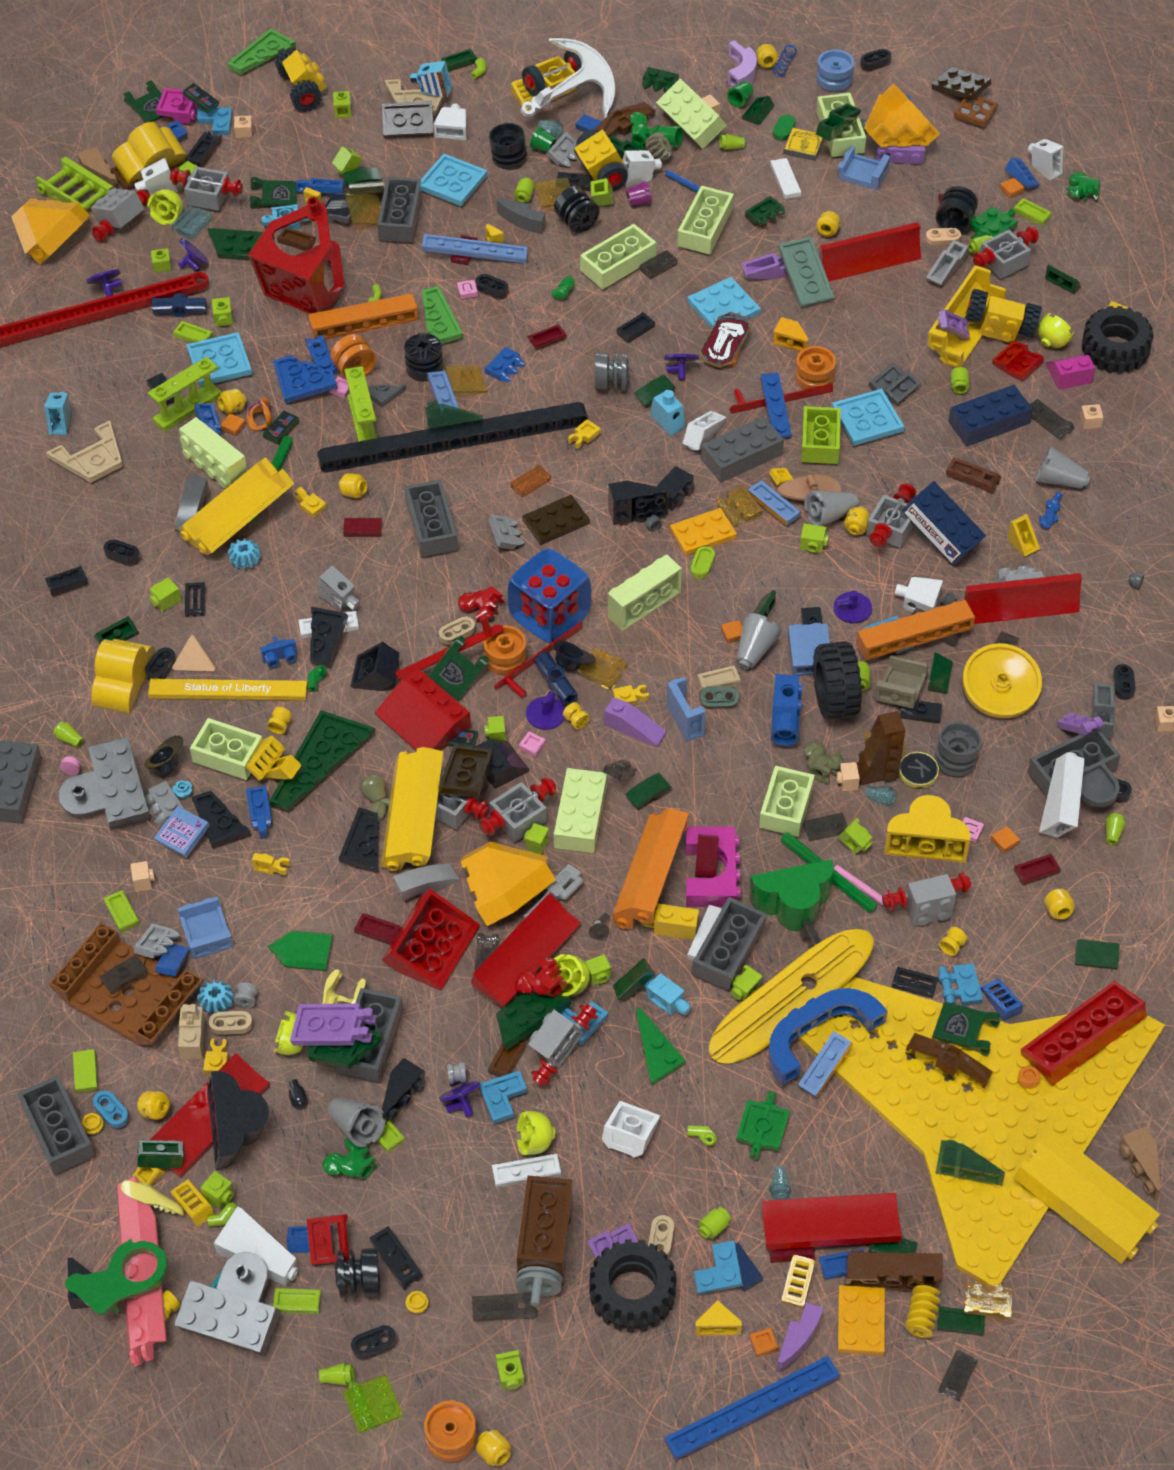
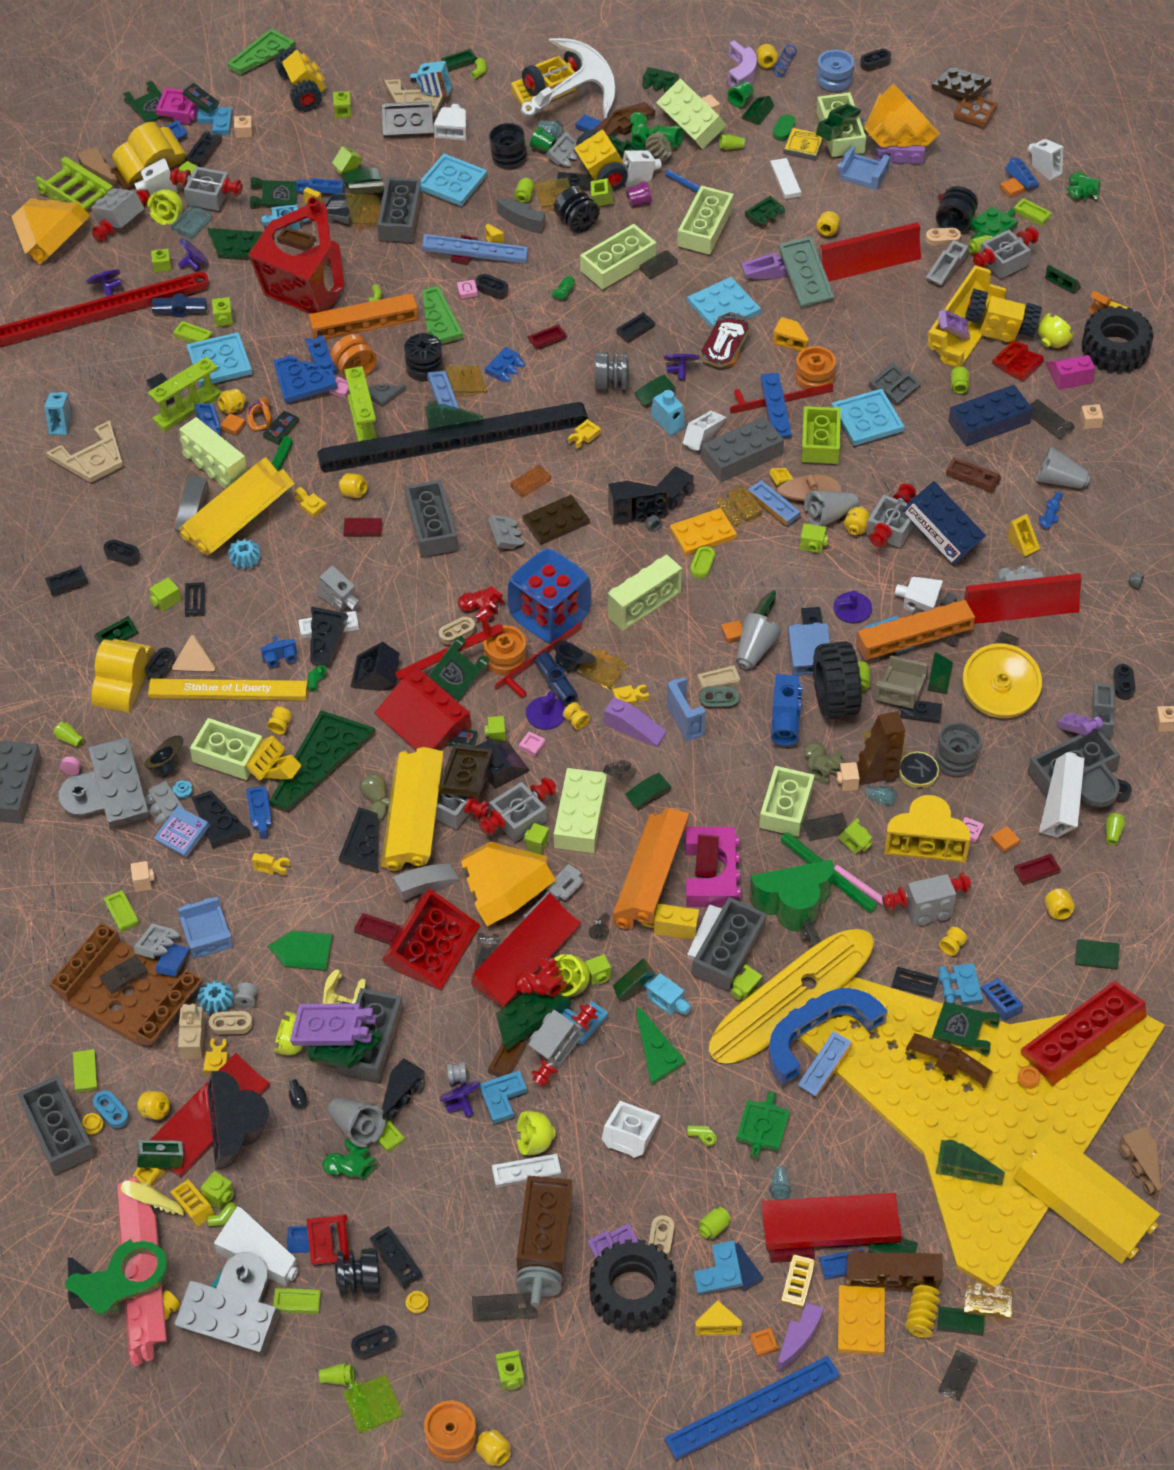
(1100, 301): none -> orange slope

